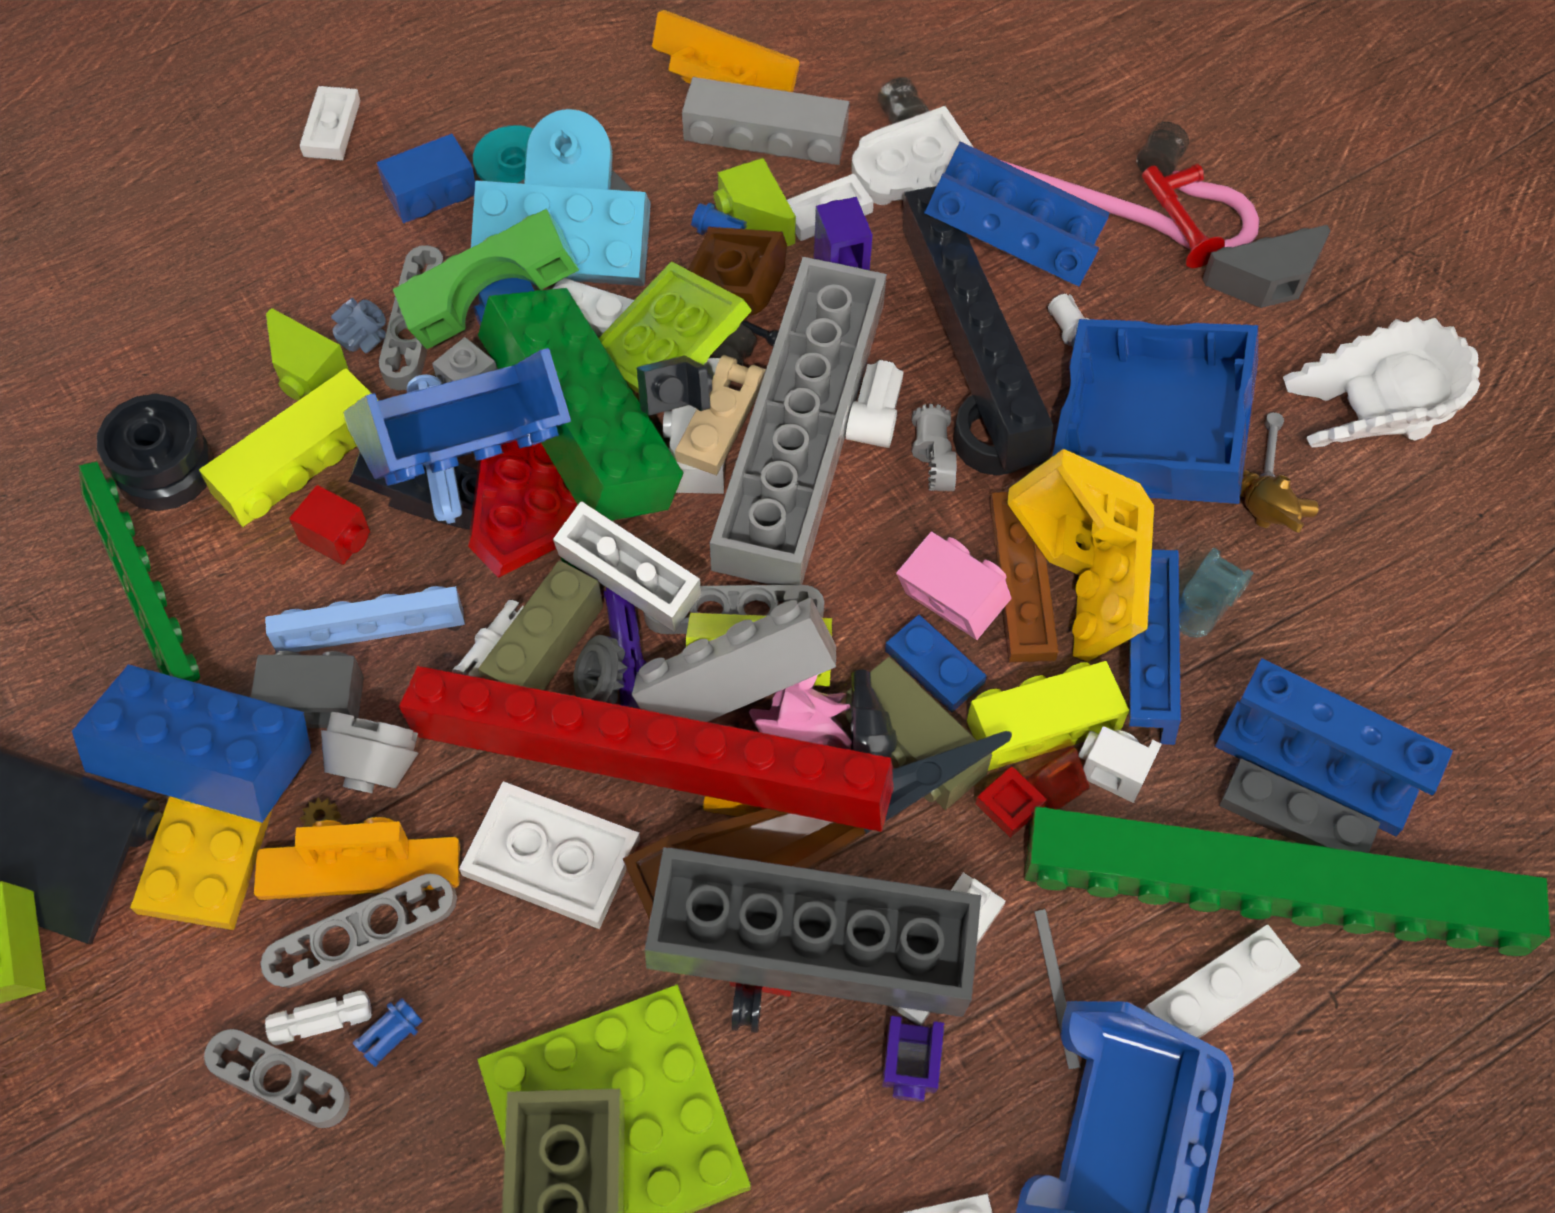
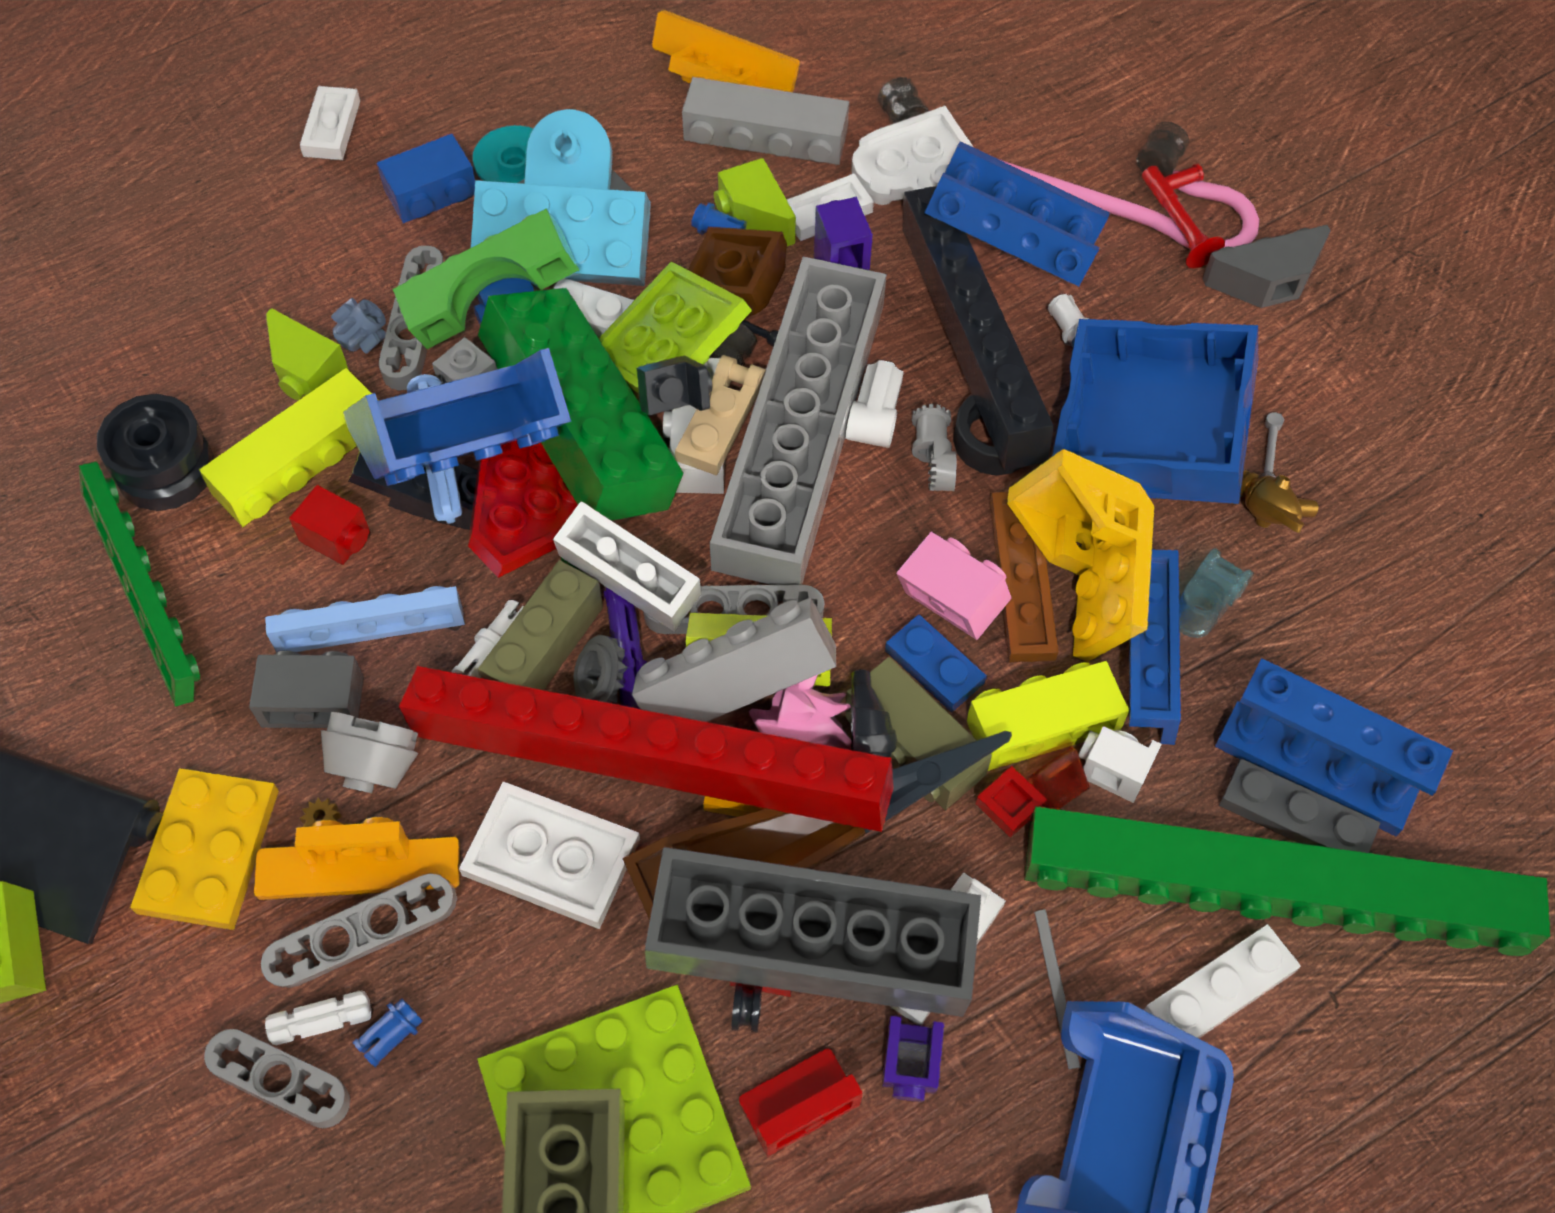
(193, 742): blue brick -> none
(800, 1101): none -> red panel
(1394, 379): white piece -> none

